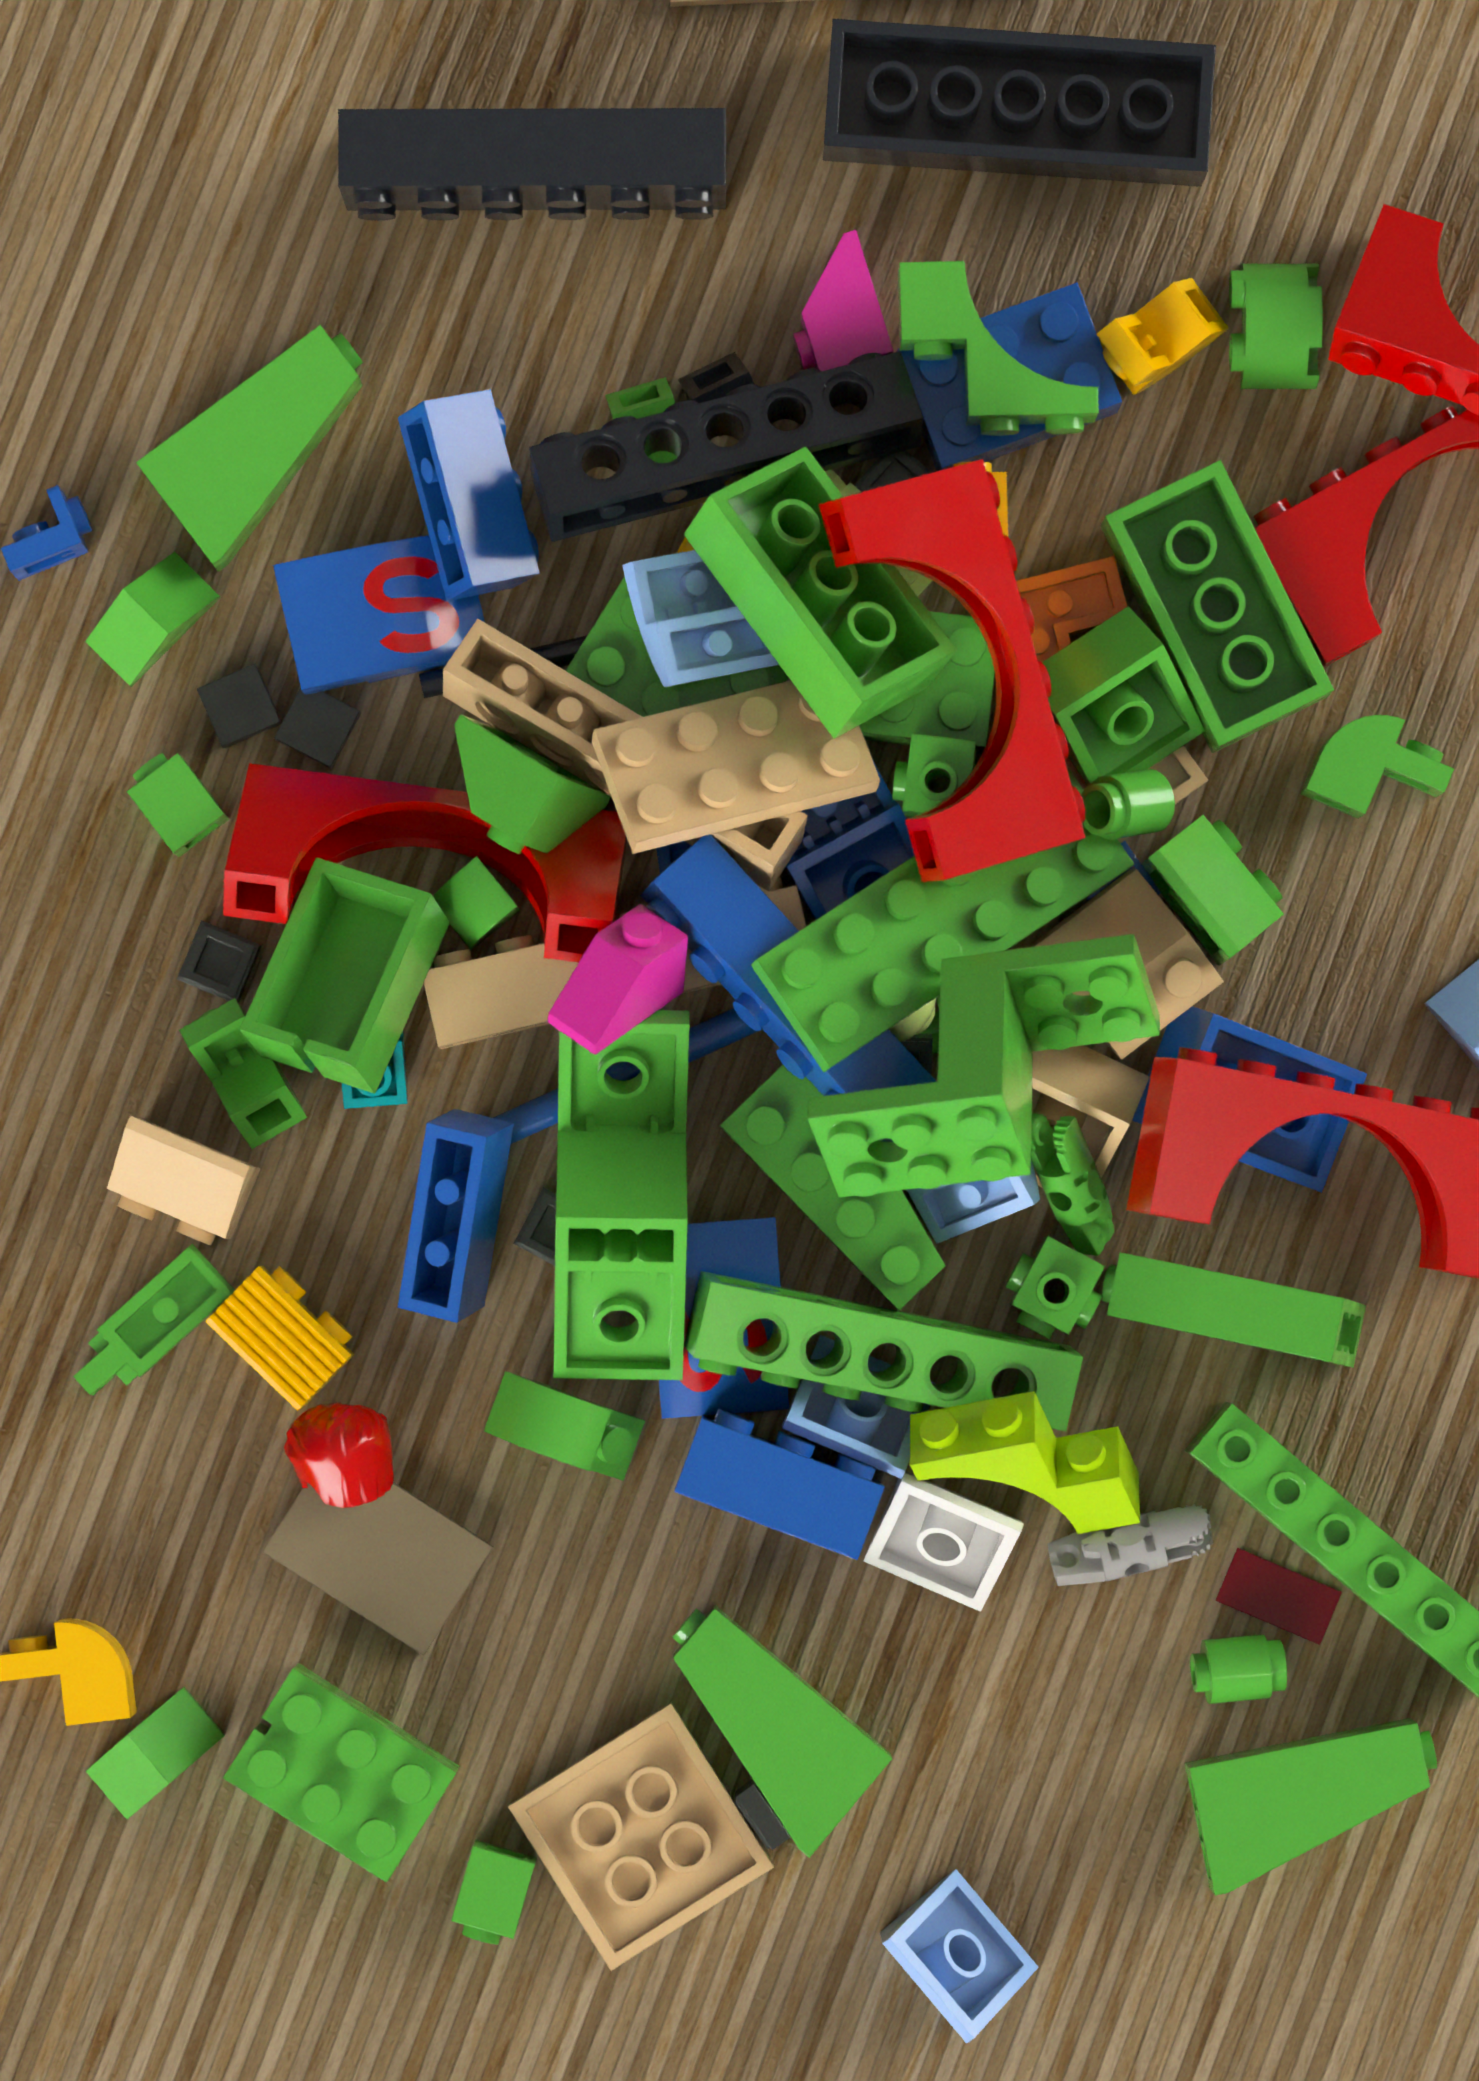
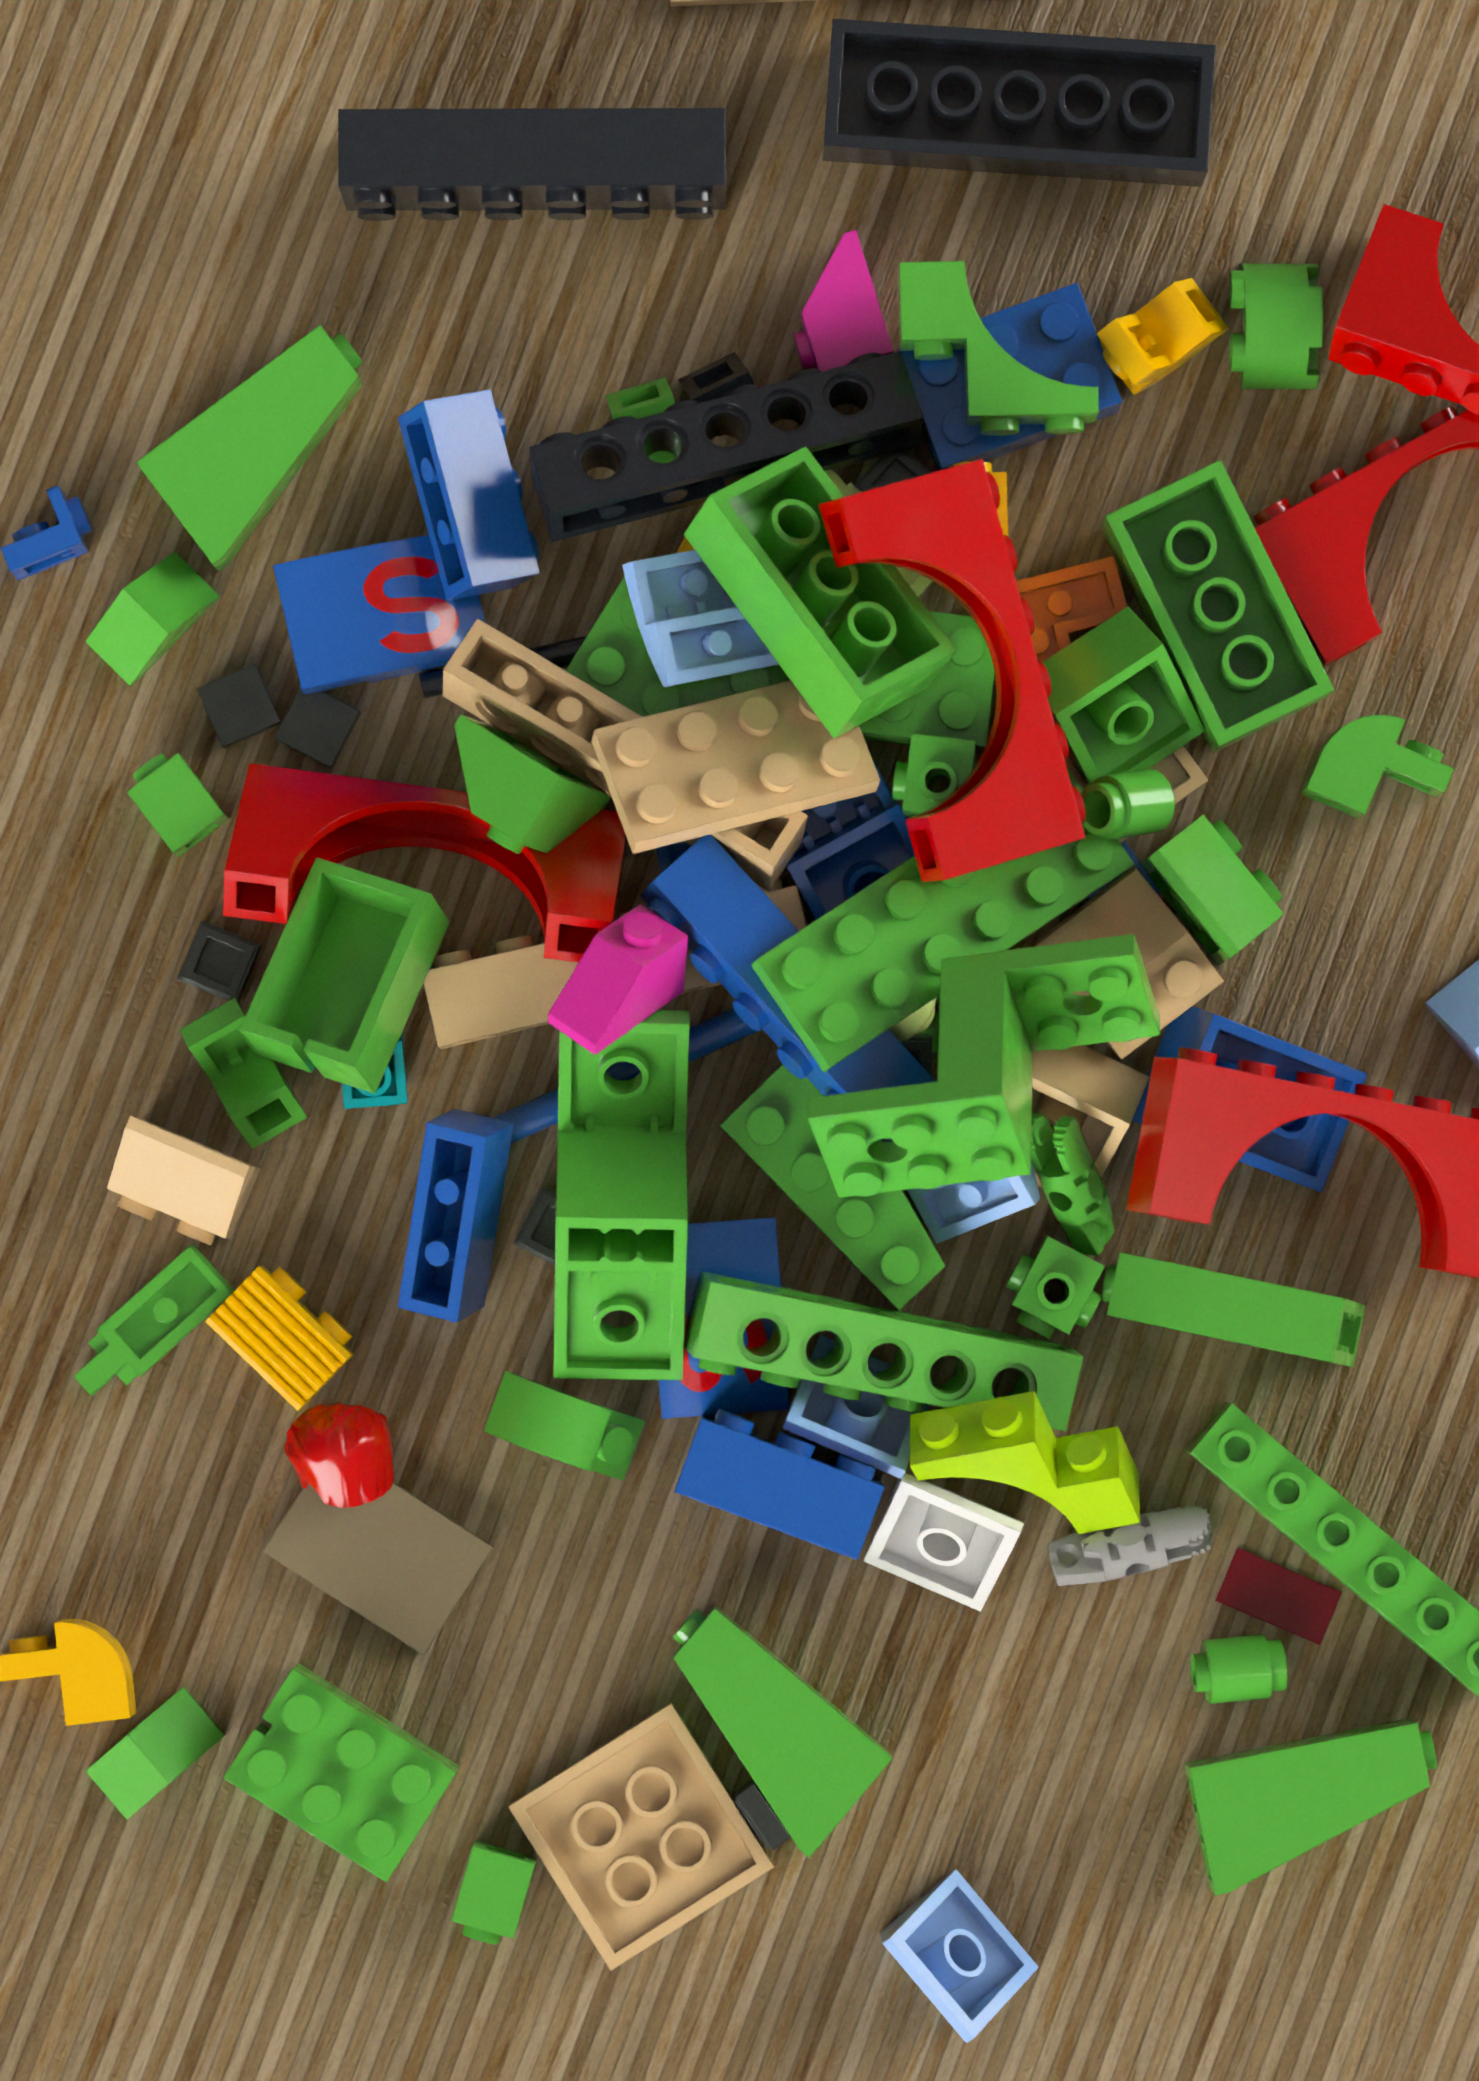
(475, 903): bright green brick -> none

